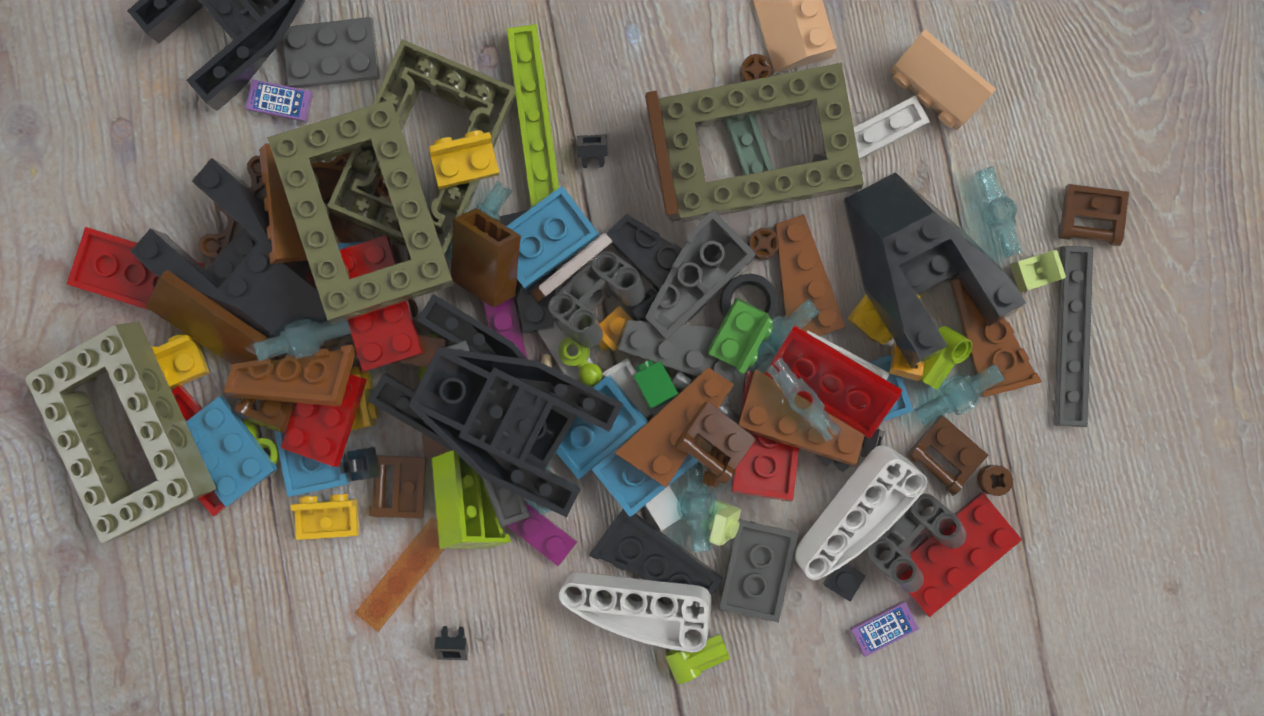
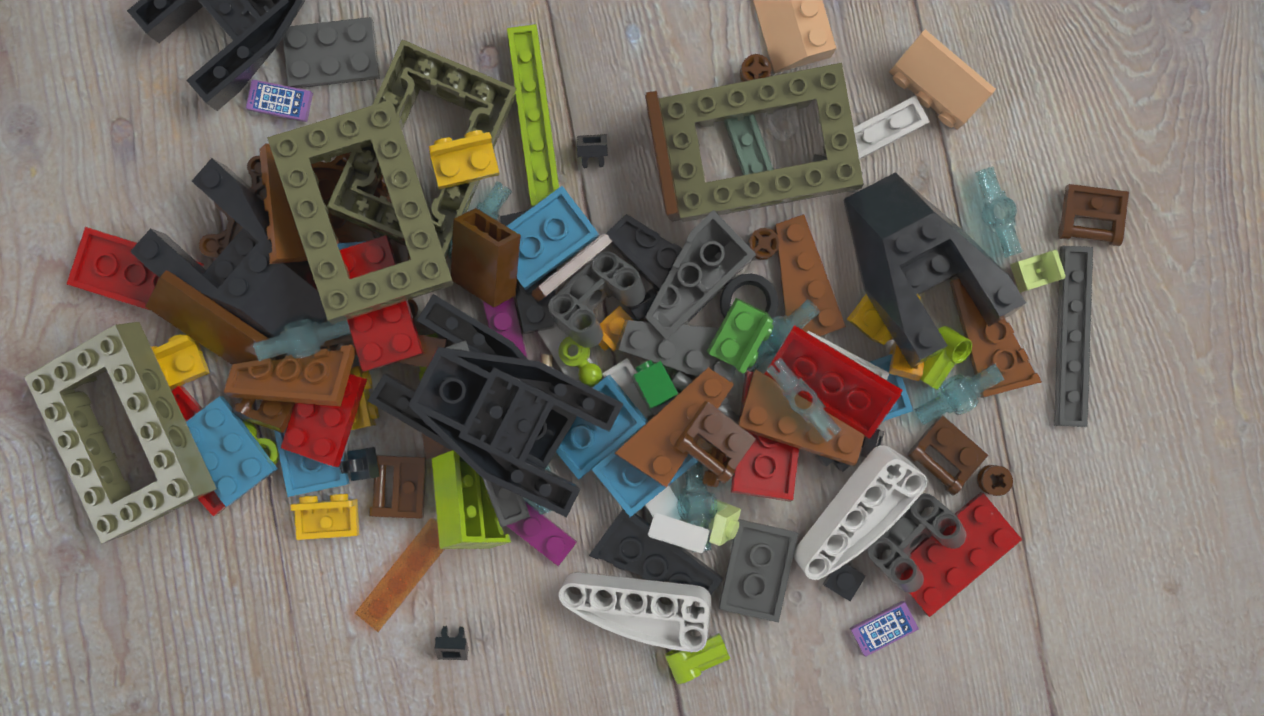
(678, 533): none -> white sticker

